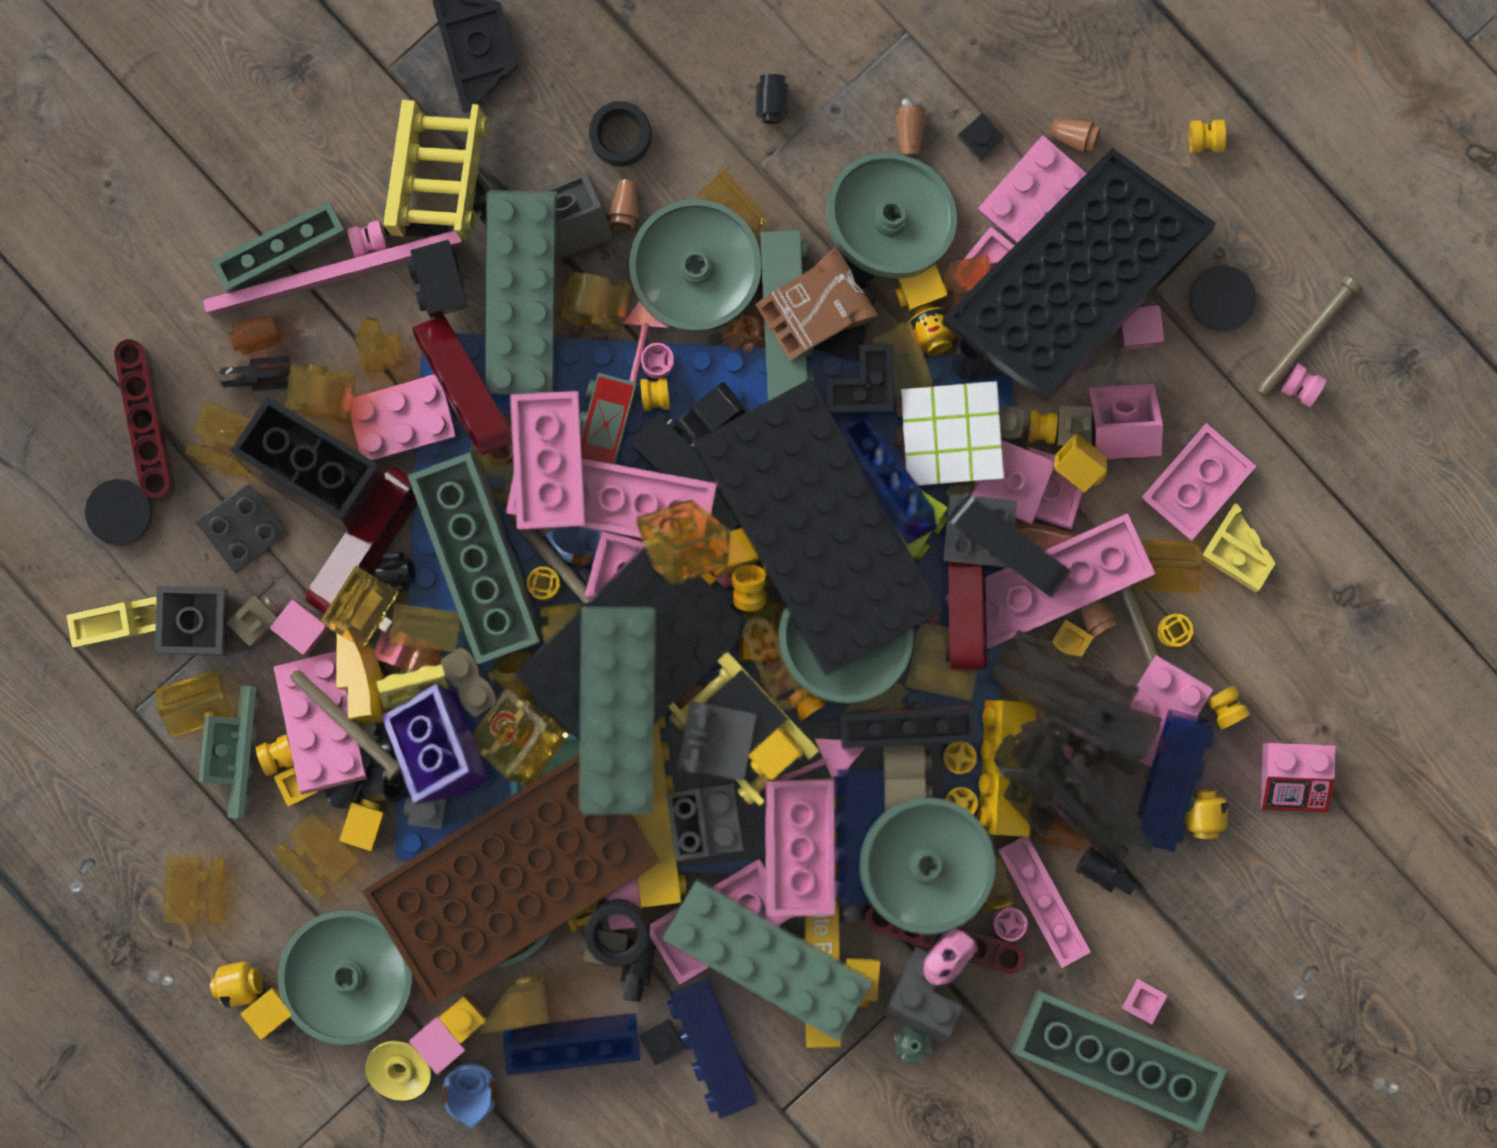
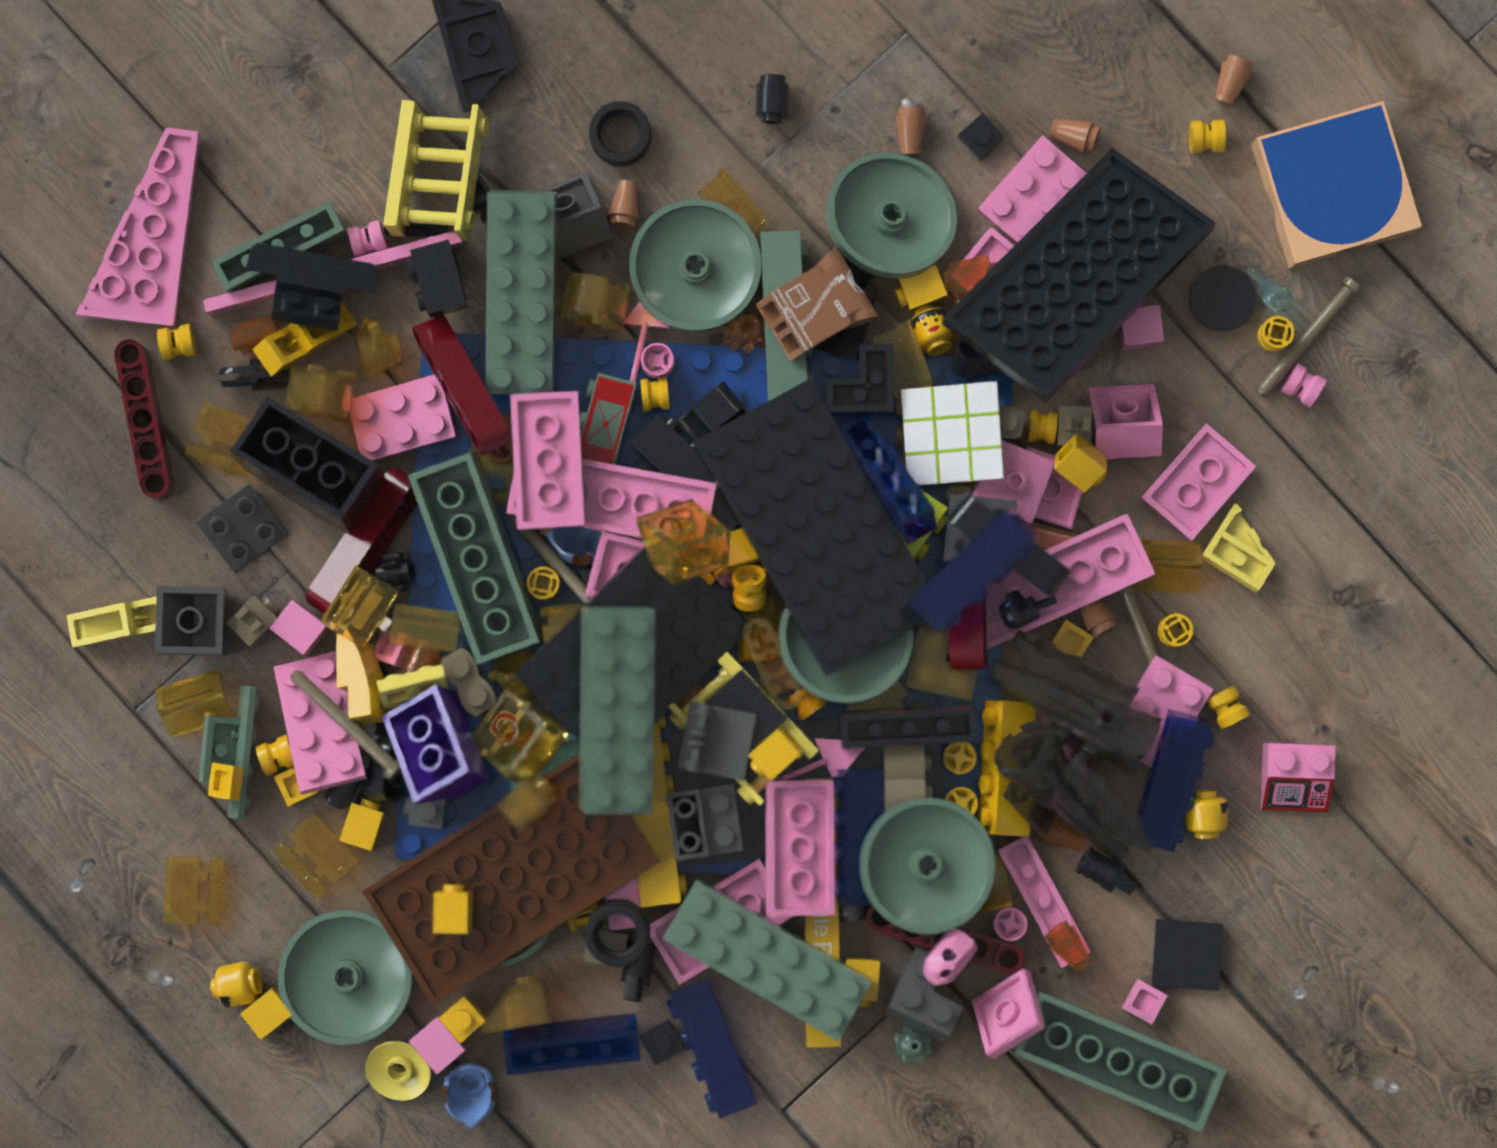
(118, 512): black tile -> none
(147, 252): none -> bright pink wing
(177, 342): none -> yellow wheel
(225, 781): none -> yellow plate
(298, 342): none -> yellow slope
(310, 283): none -> black plate
(453, 910): none -> yellow brick
(528, 802): none -> clear yellow brick
(974, 568): none -> clear blue brick
(1008, 1013): none -> bright pink plate
(1020, 610): none -> black piece
(1067, 944): none -> clear orange cone
(1187, 954): none -> black tile
(1232, 78): none -> nougat cone
(1269, 336): none -> yellow wheel
(1274, 296): none -> clear light blue piece
(1336, 184): none -> blue tile

